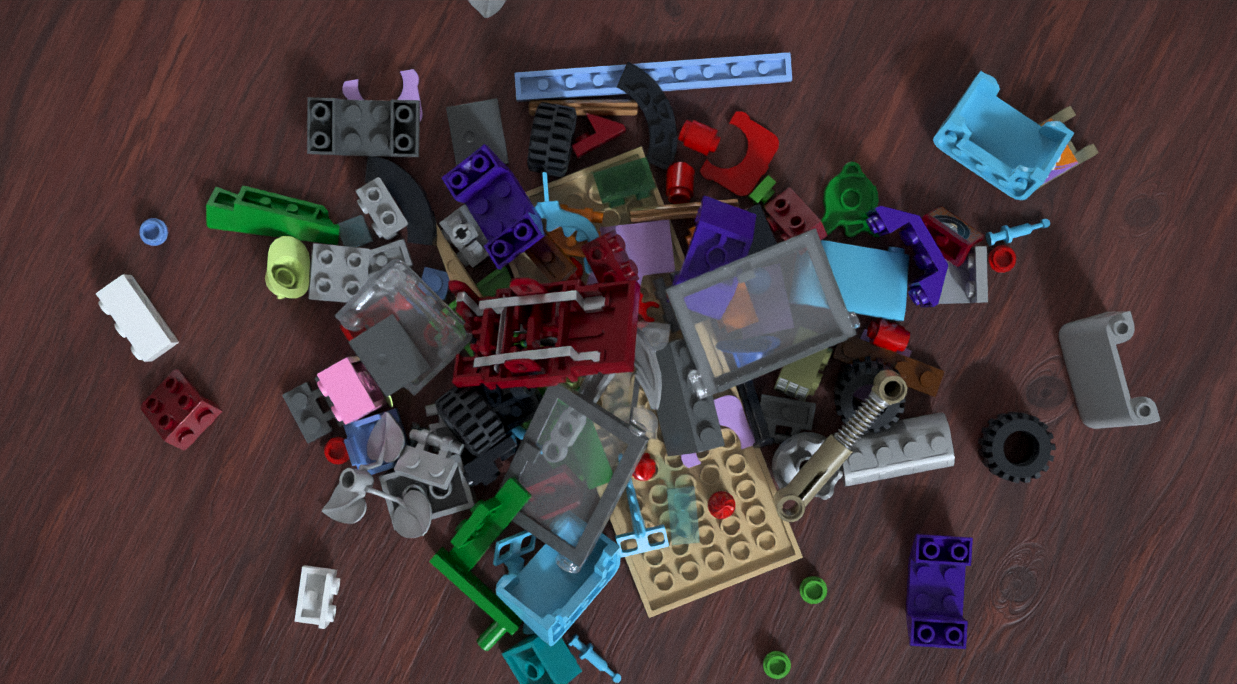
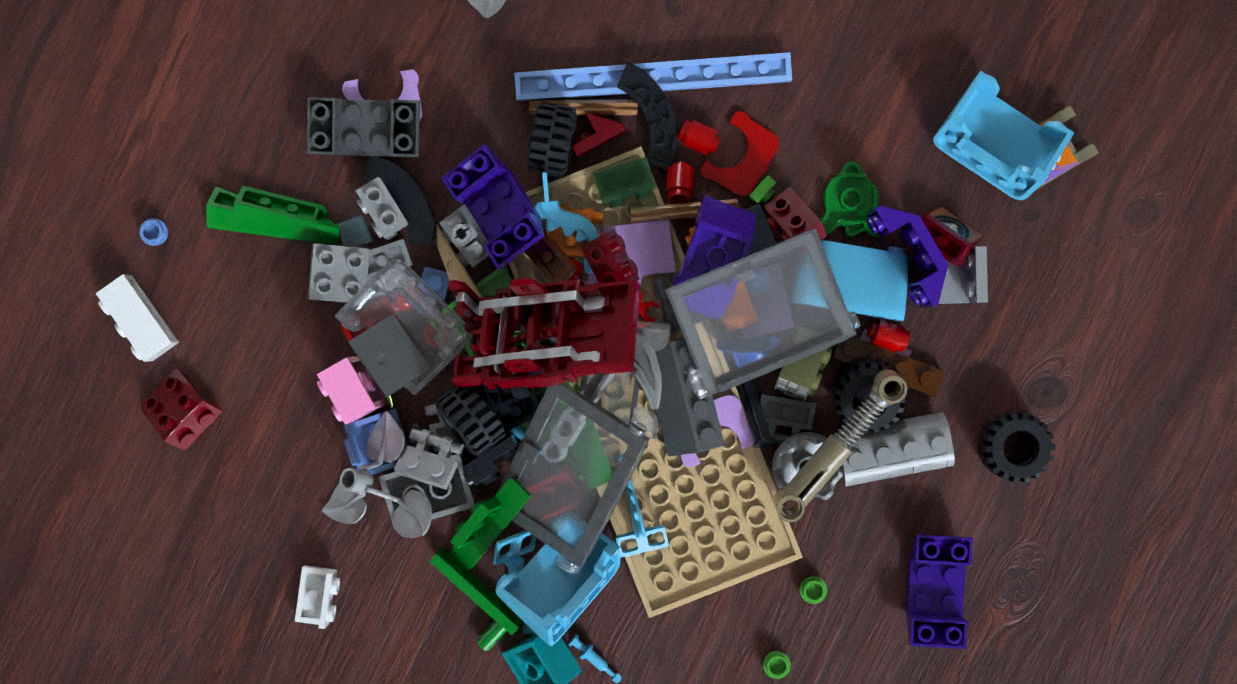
(288, 268): yellowish green piece -> none
(308, 412): dark grey plate -> none
(336, 451): red plate -> none
(474, 126): dark grey piece -> none
(645, 468): red plate -> none
(683, 515): clear light blue plate -> none
(721, 504): red plate -> none
(1001, 259): red plate -> none
(1008, 233): medium azure piece -> none
(1098, 372): light grey windscreen -> none

